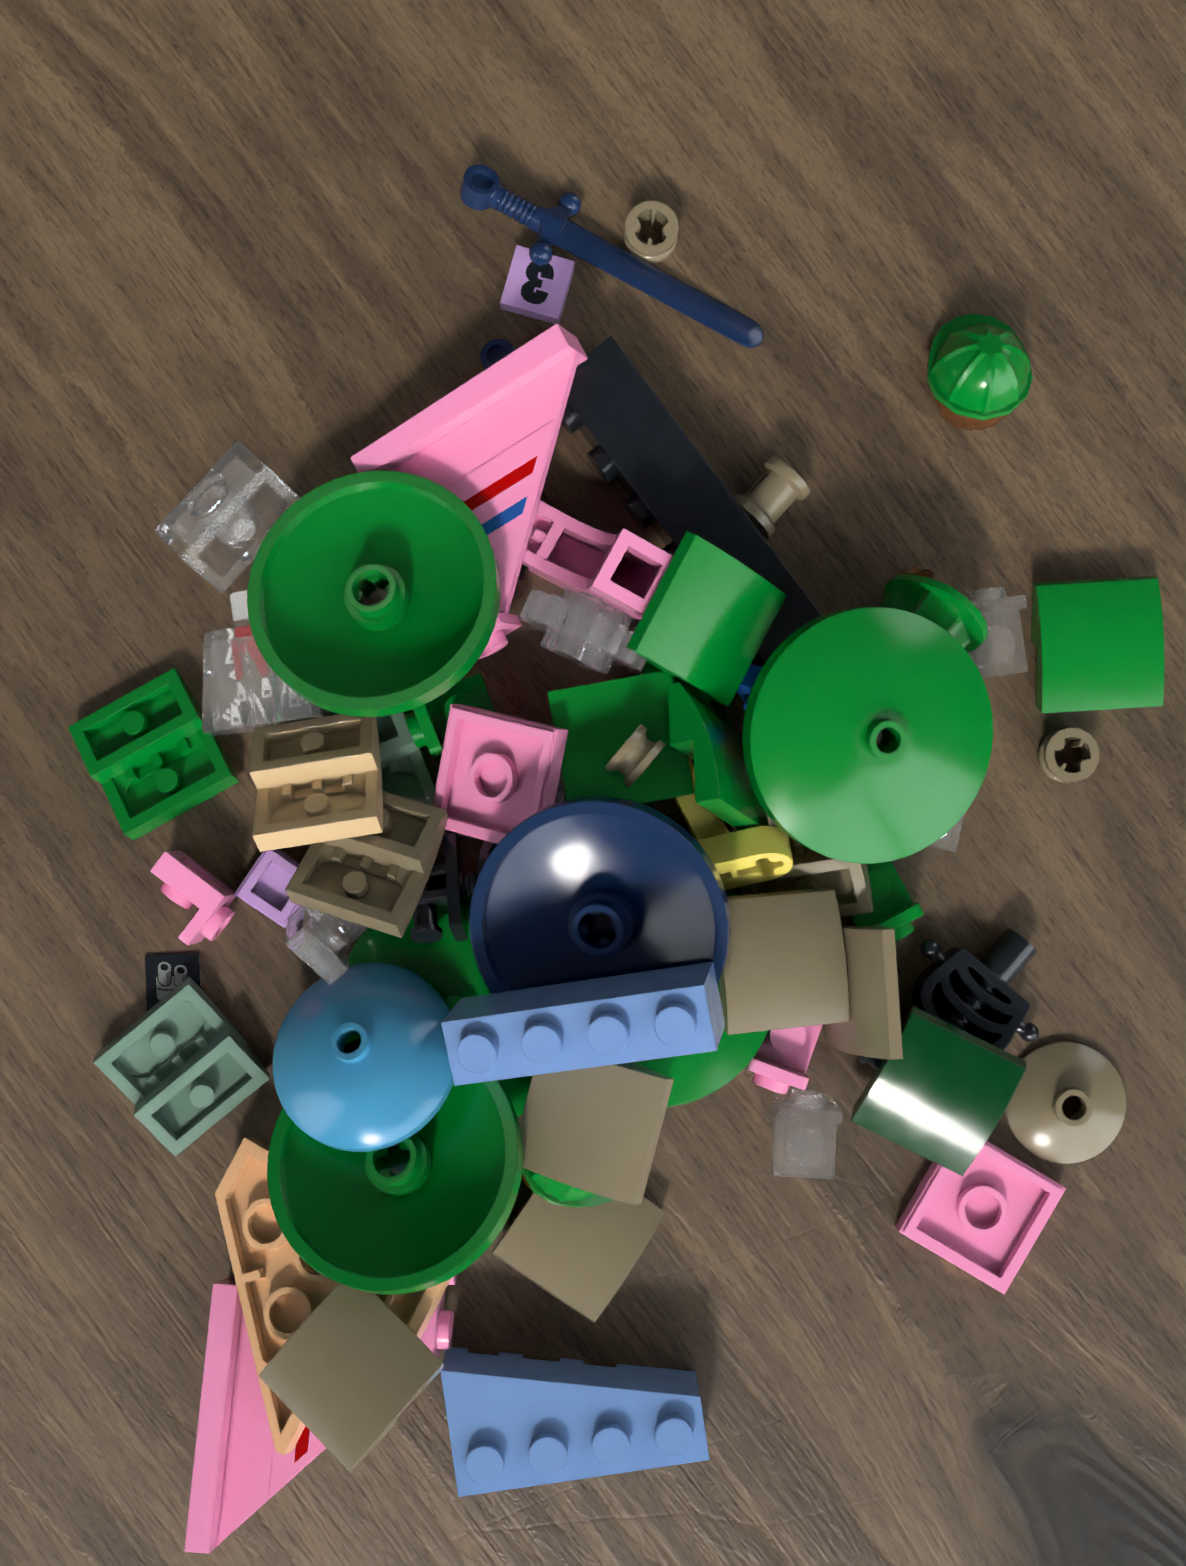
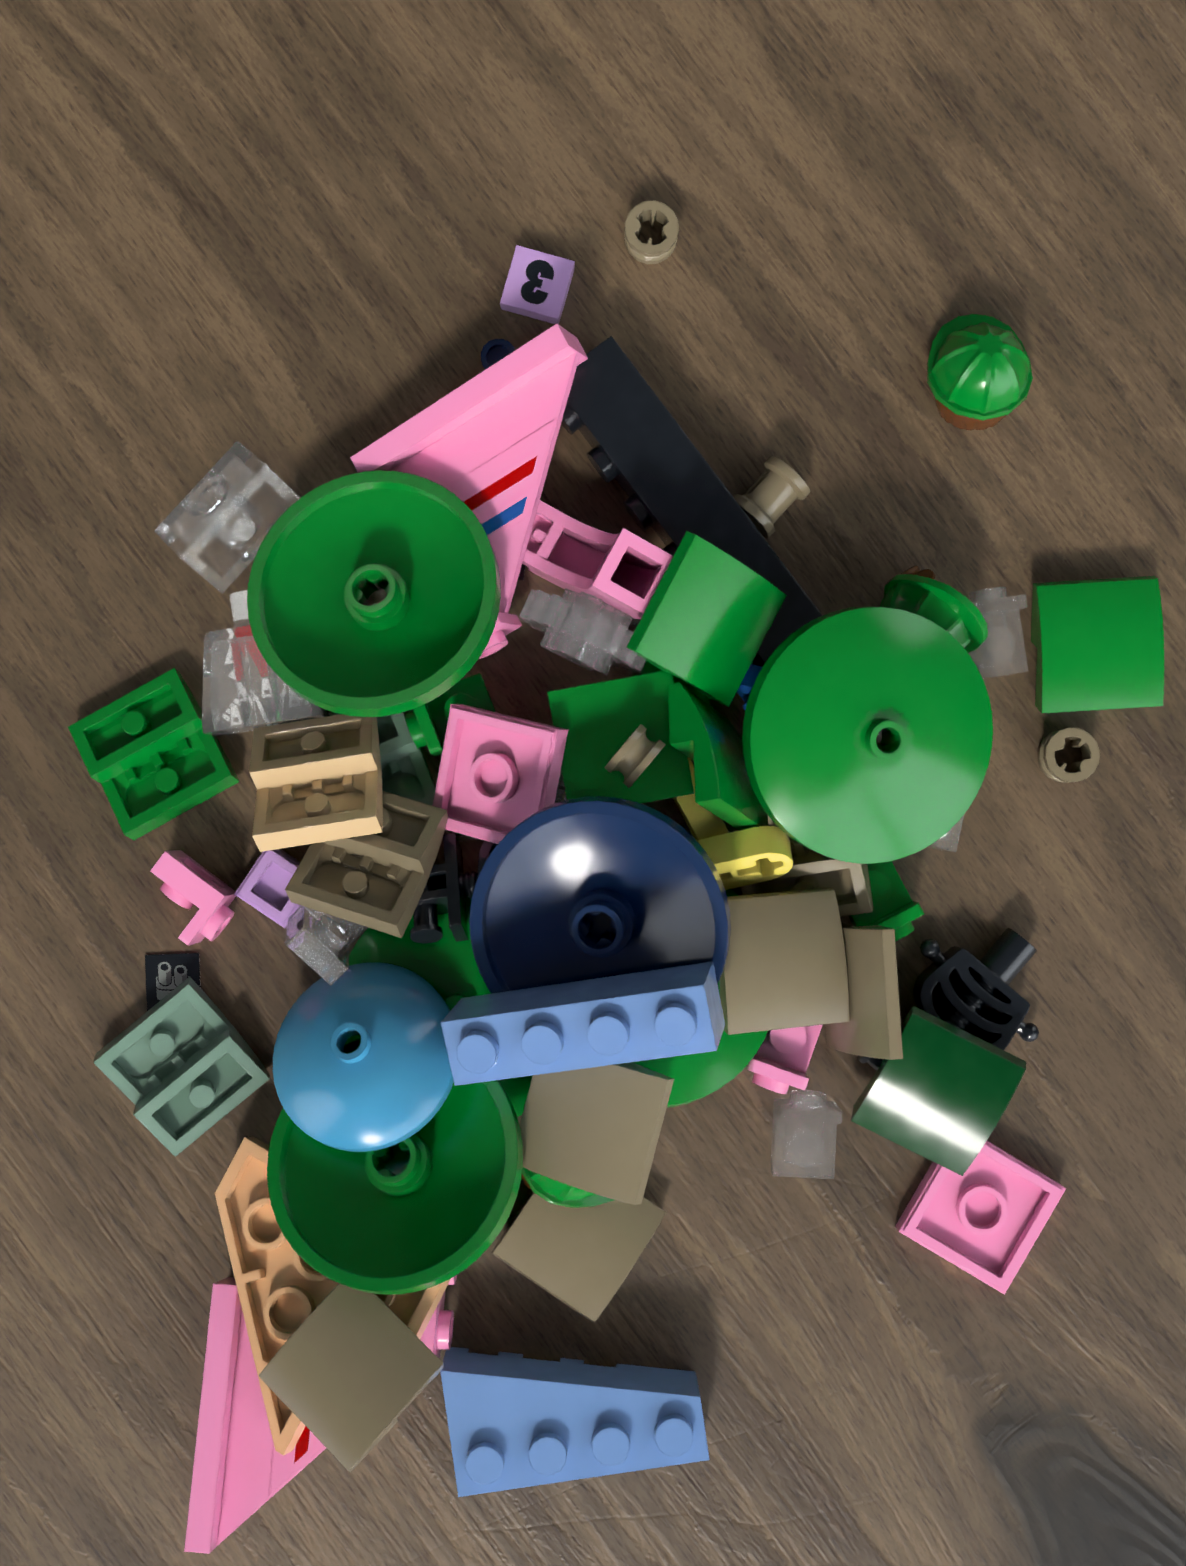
(483, 191): dark blue sword -> none
(1050, 1077): dark tan dish -> none

